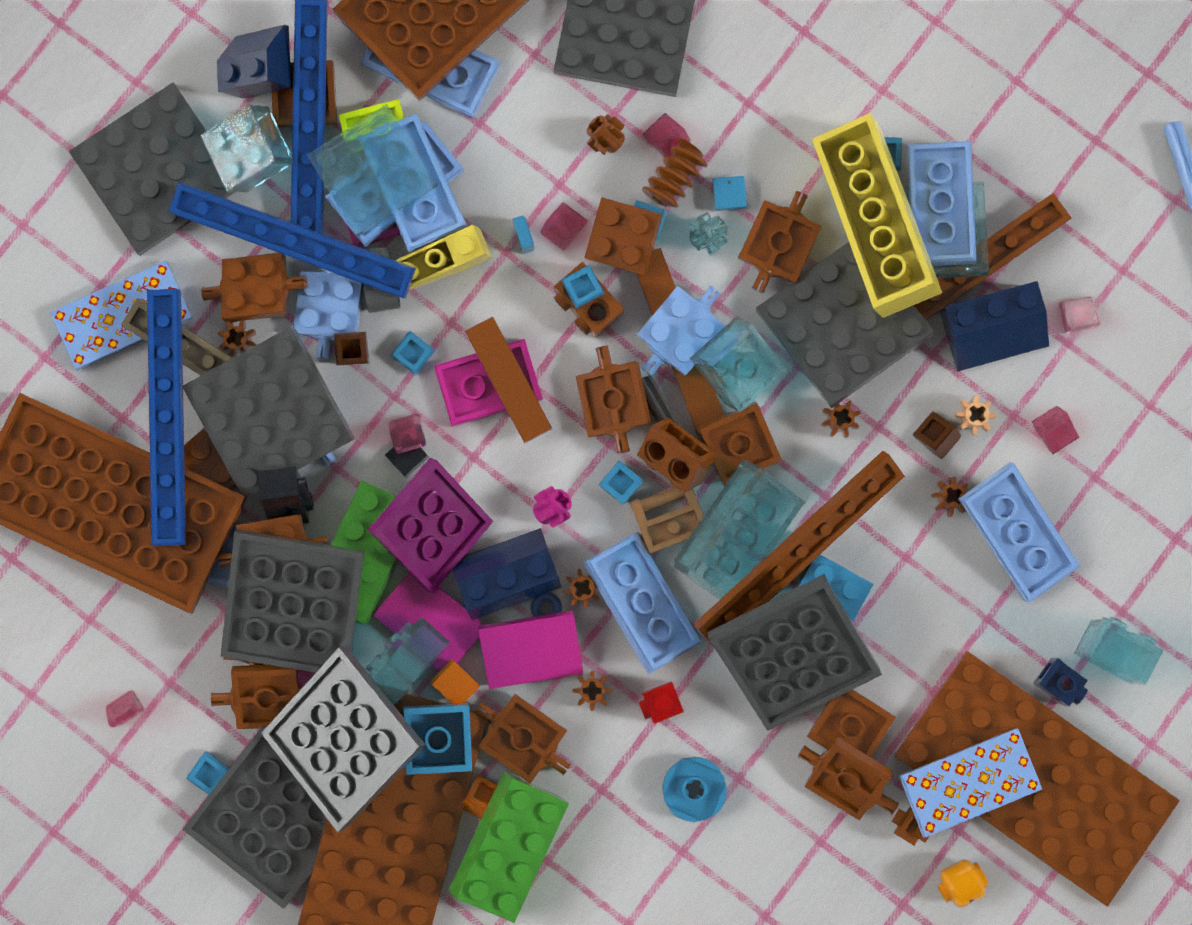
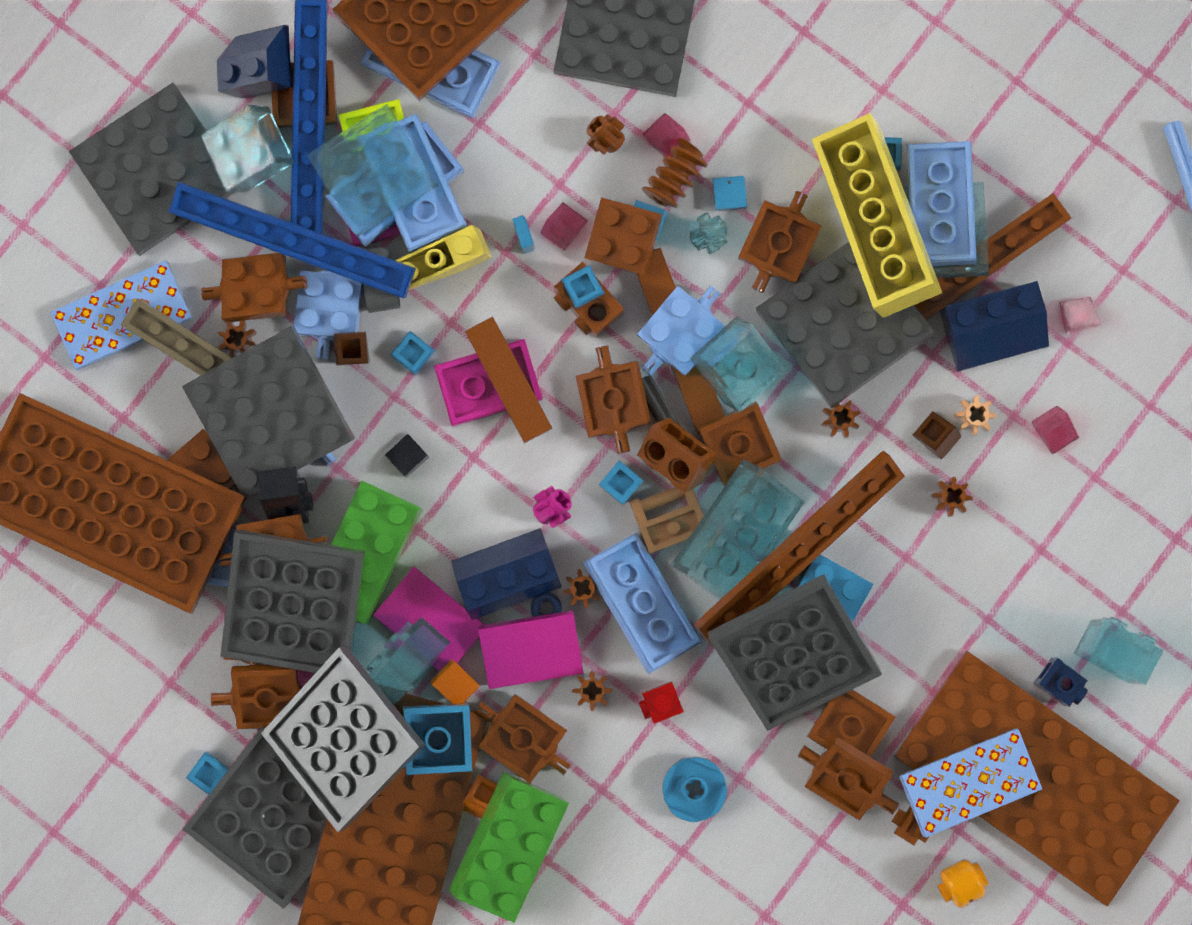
(123, 709): clear pink slope -> none
(166, 417): blue tile -> none
(407, 433): clear pink slope -> none
(430, 525): magenta plate -> none
(1019, 532): light blue tile -> none

